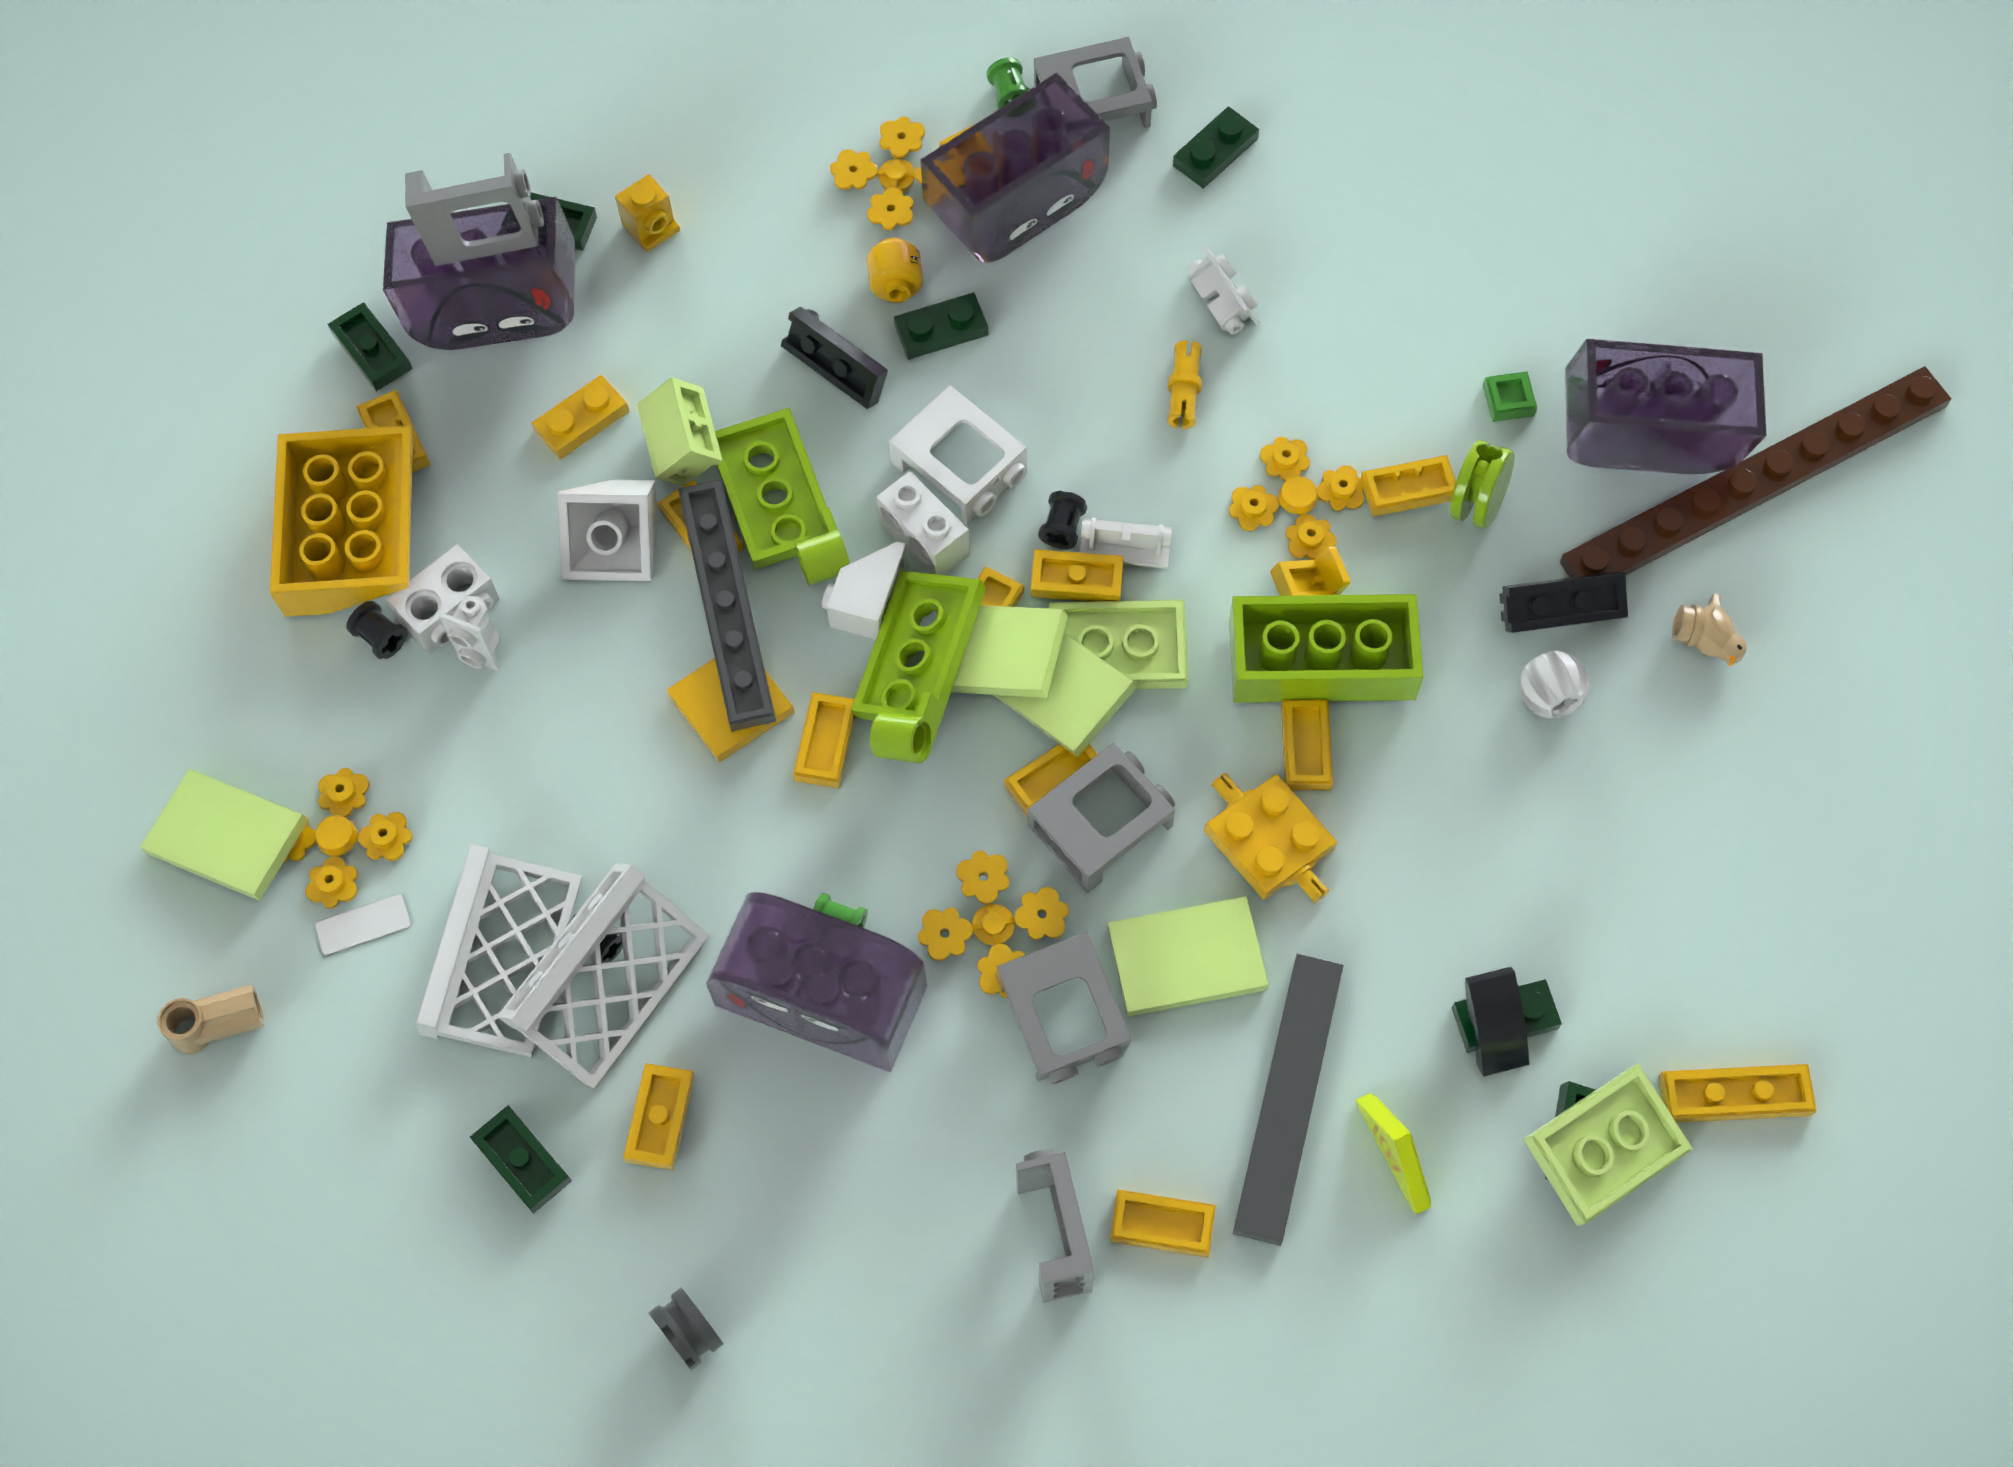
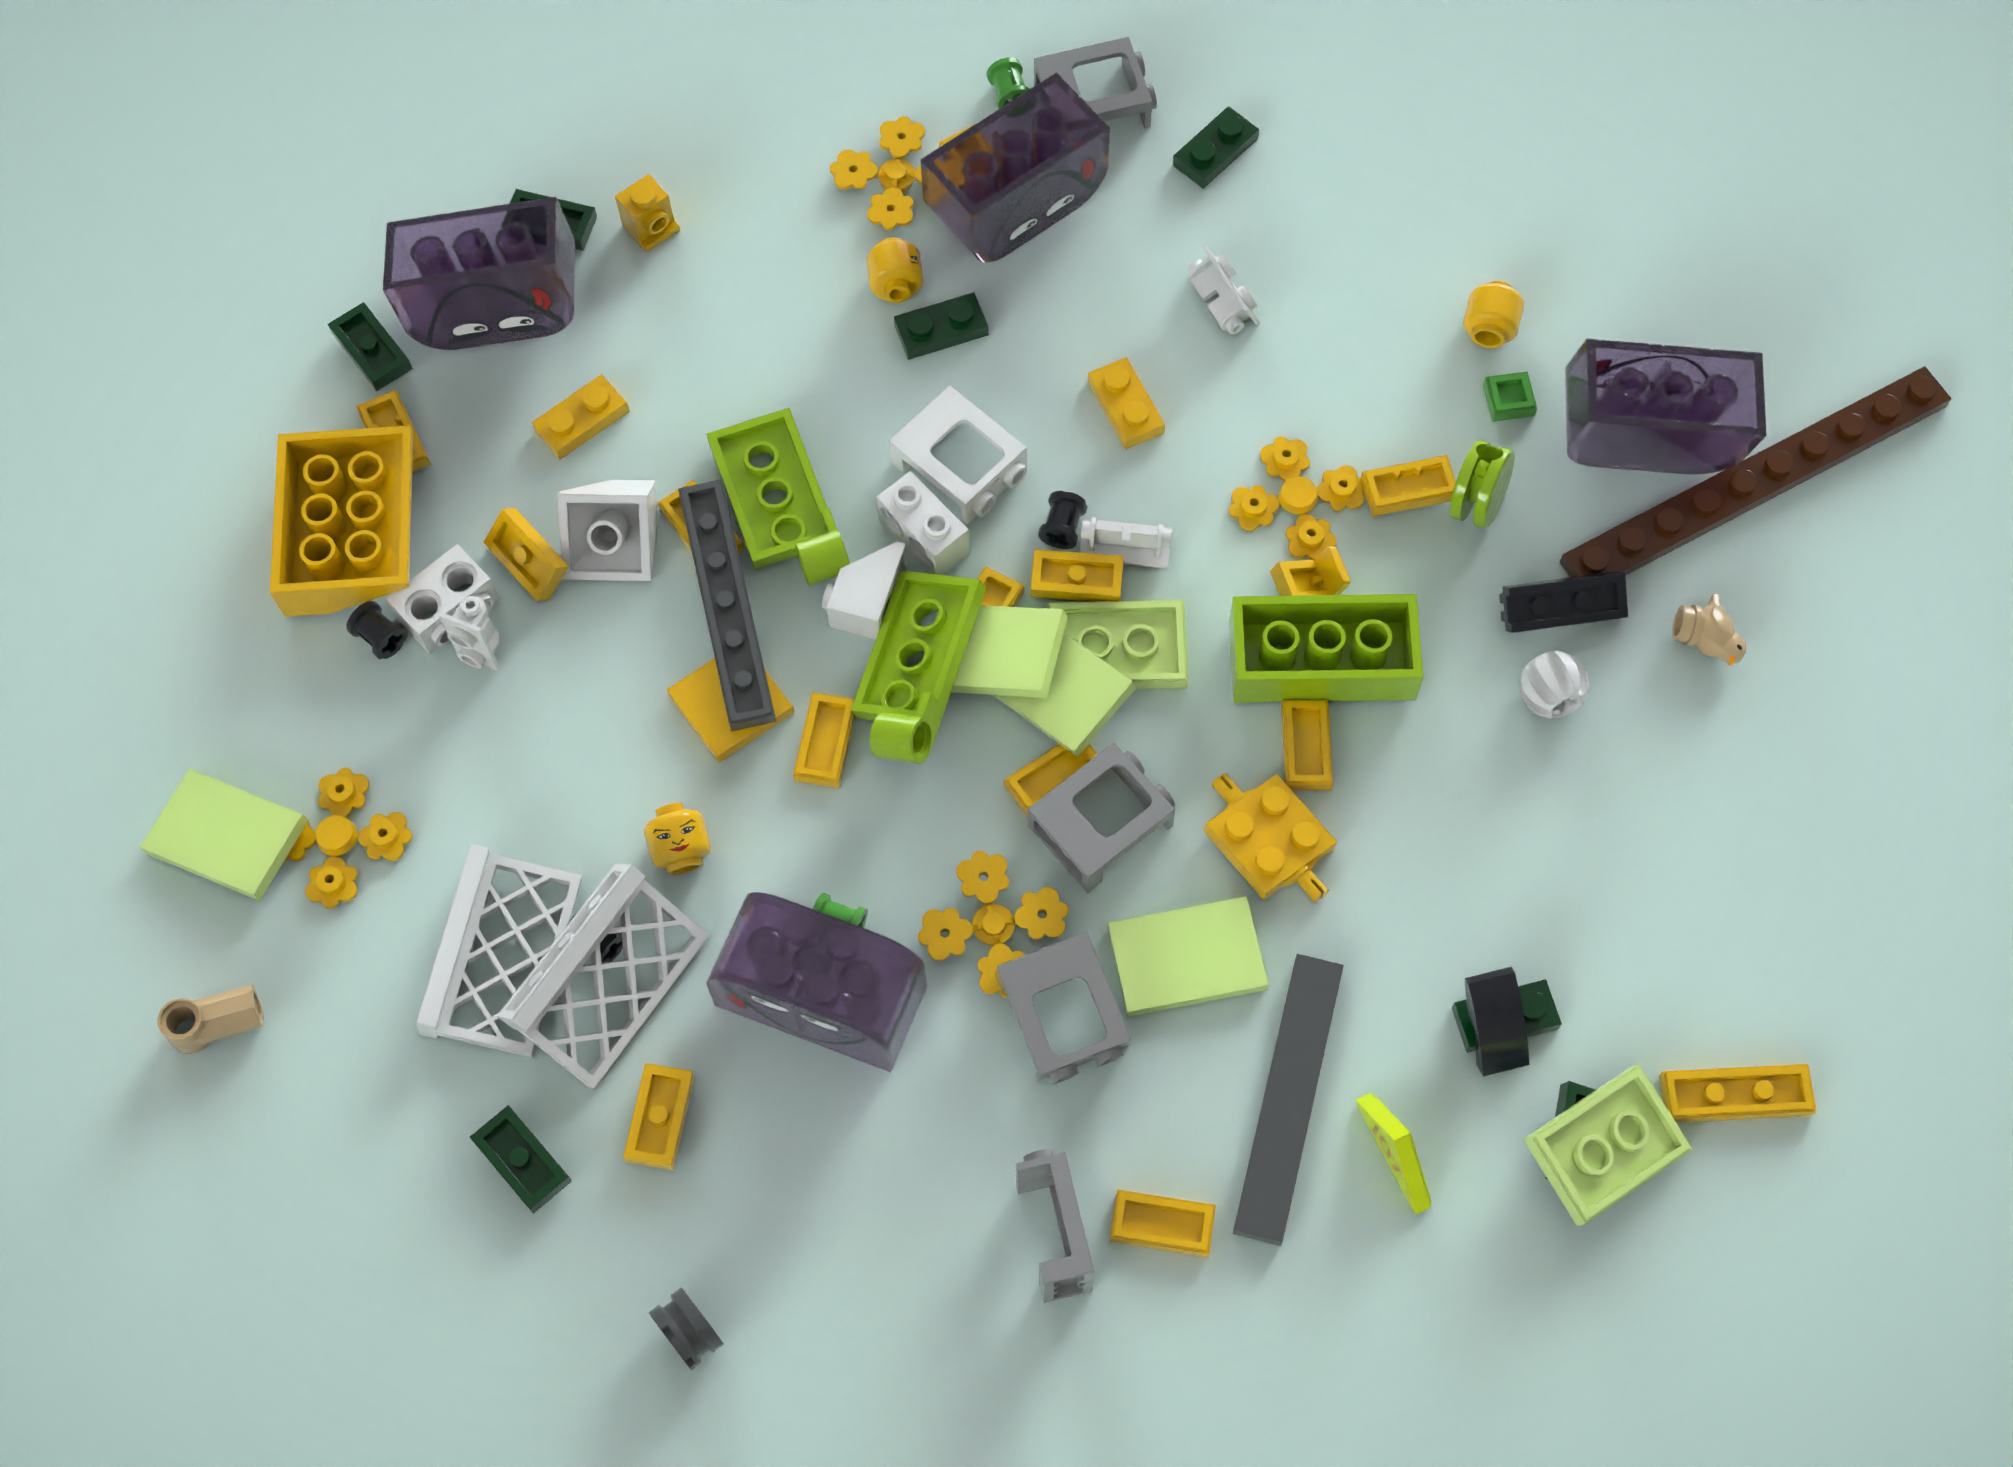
(362, 924): white sticker -> none
(432, 217): light grey window -> none
(526, 554): none -> yellow plate
(677, 839): none -> yellow head
(679, 431): yellowish green hinge -> none
(834, 357): black hinge -> none
(1126, 403): none -> yellow plate
(1184, 384): yellow pin -> none
(1493, 314): none -> yellow head

